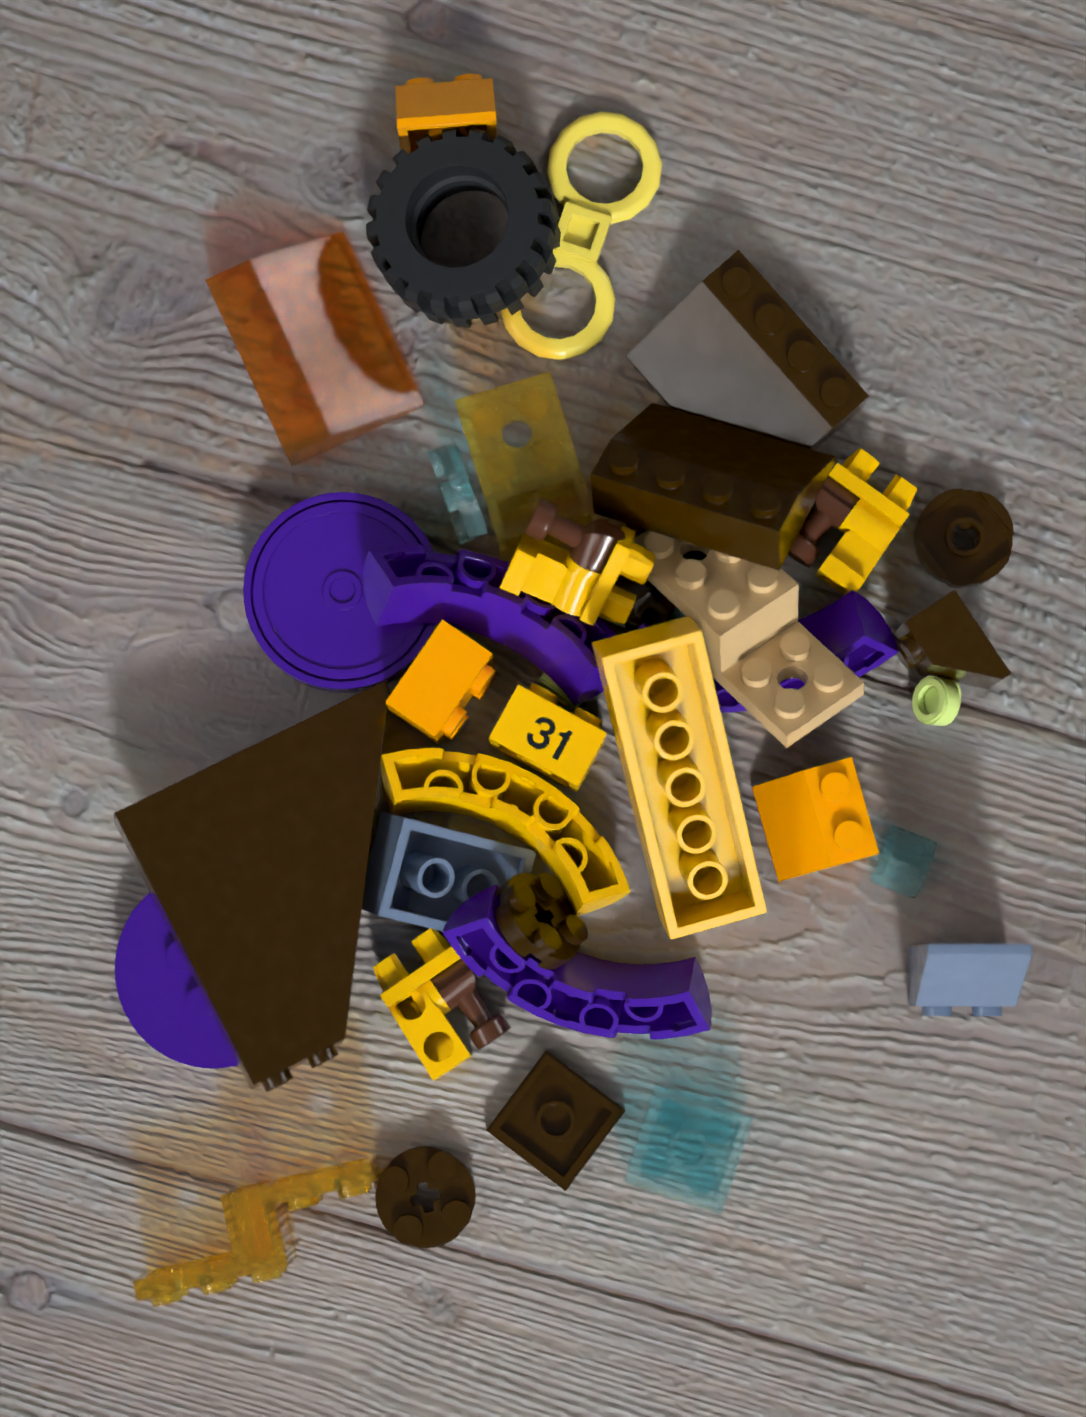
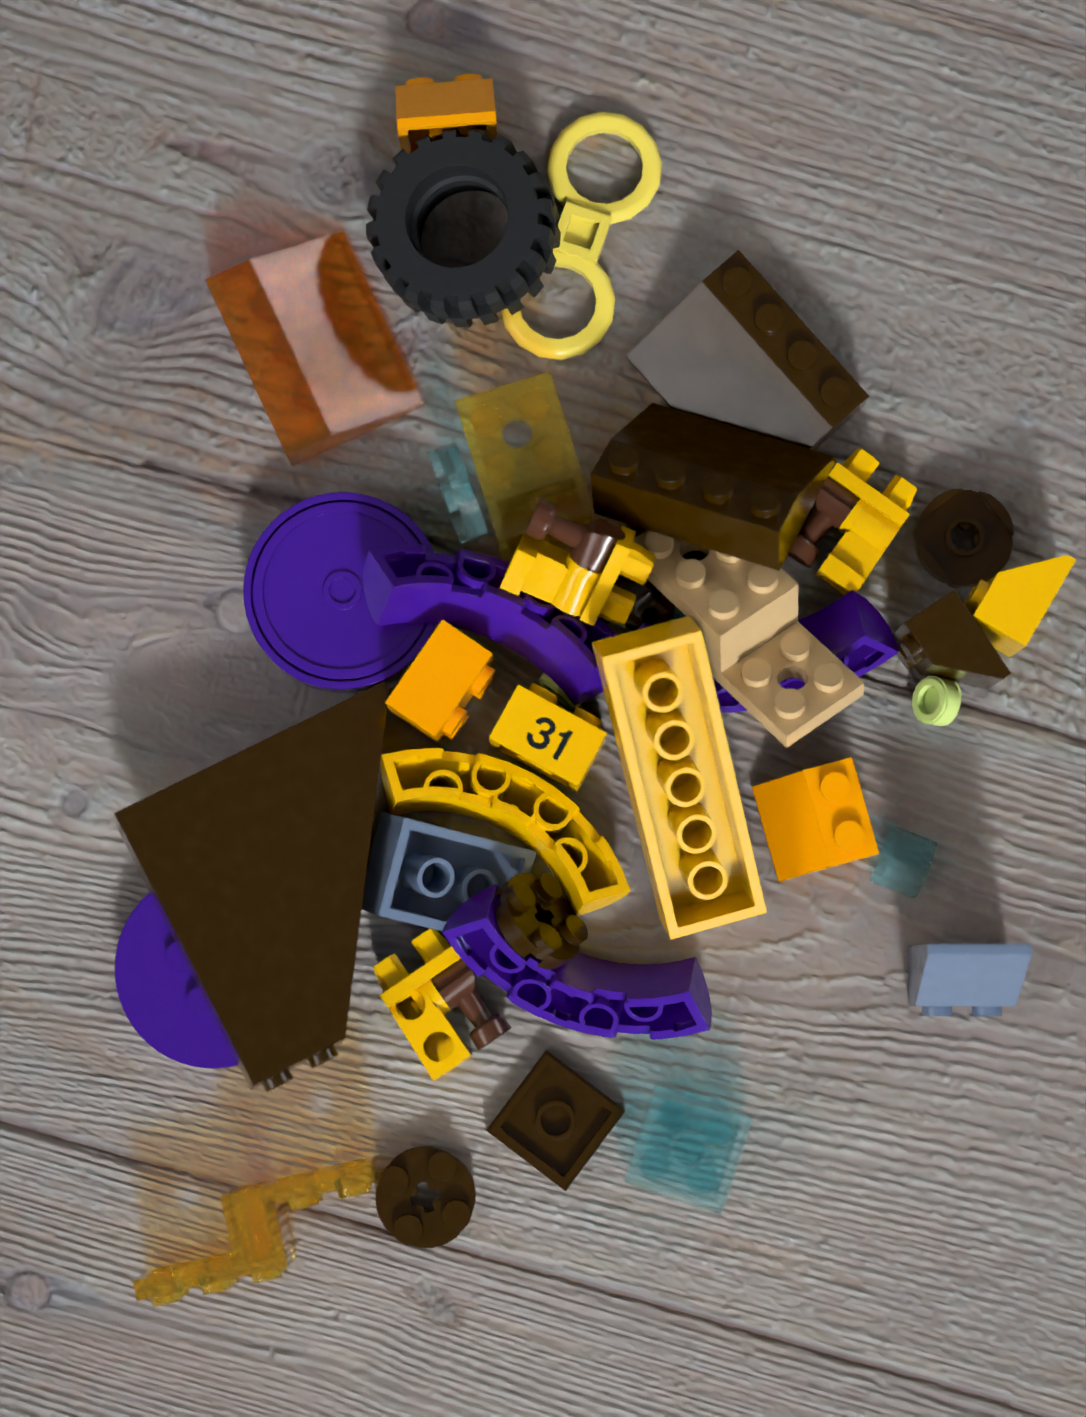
(1016, 601): none -> yellow slope

